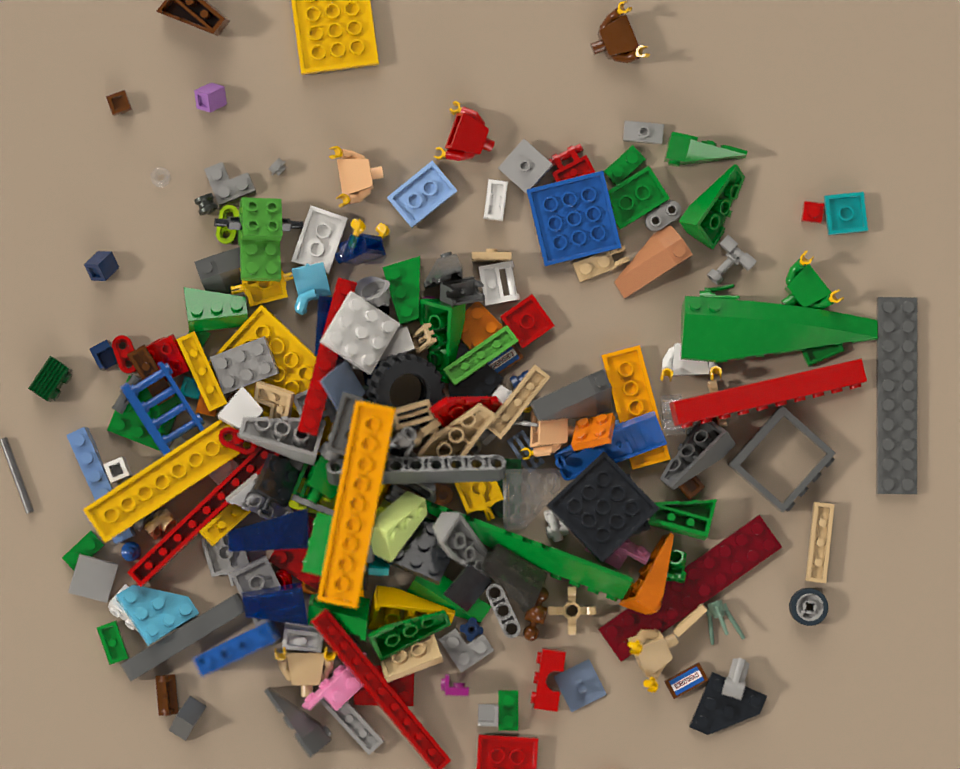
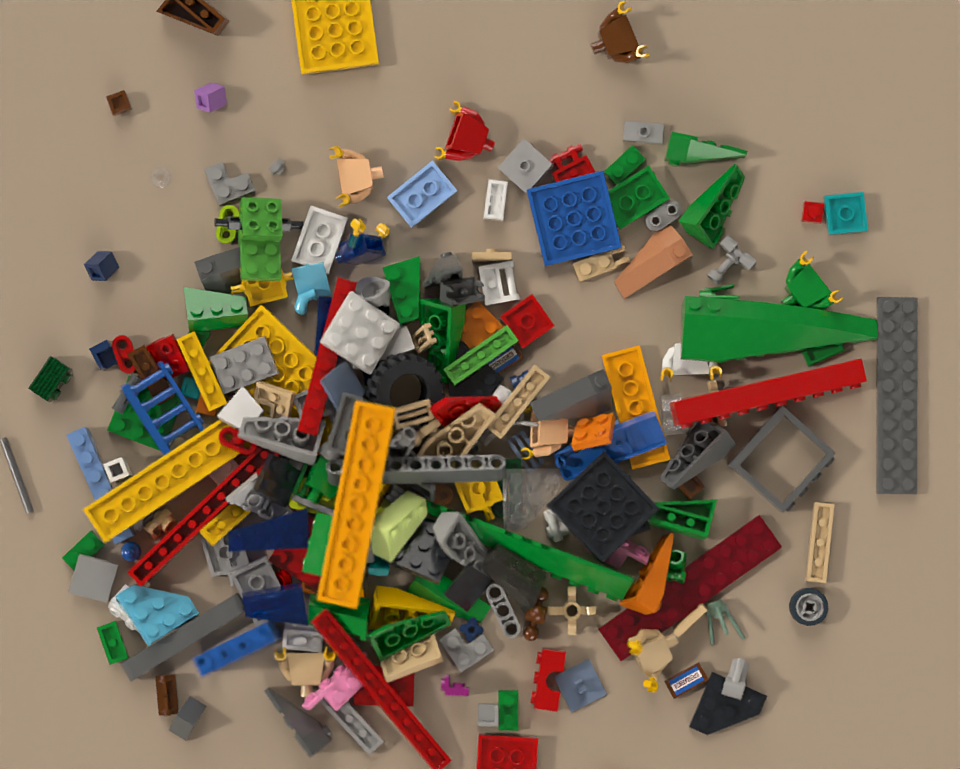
(206, 204): pearl dark grey wheel -> none

